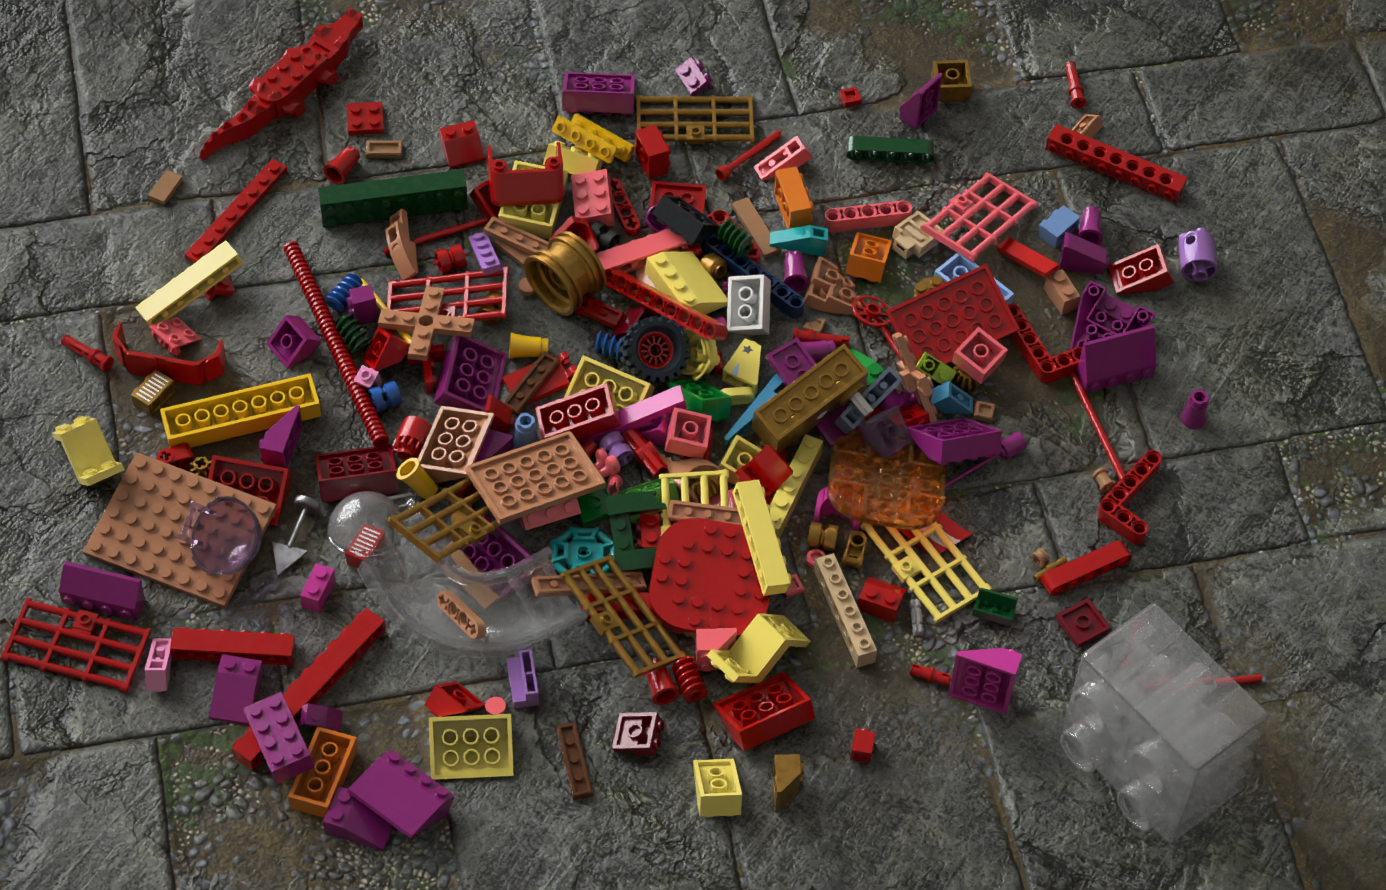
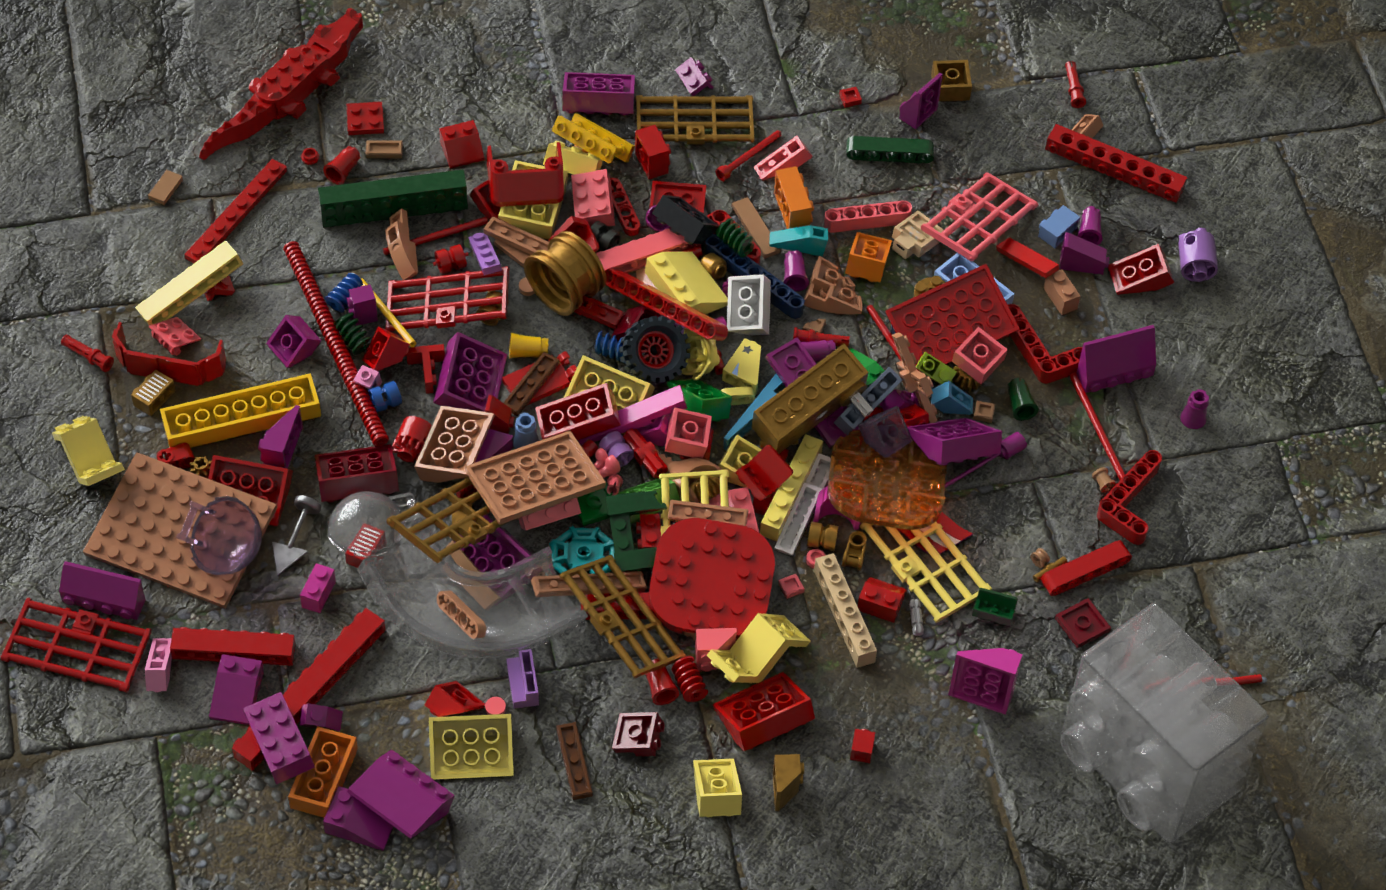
(310, 156): none -> red plate
(417, 478): yellow plant -> none
(426, 323): nougat piece -> none
(761, 537): light yellow brick -> none
(804, 506): none -> white slope
(871, 311): red wheel -> none
(930, 674): red pin -> none
(1021, 400): none -> dark green plant
(1105, 316): magenta wedge -> none

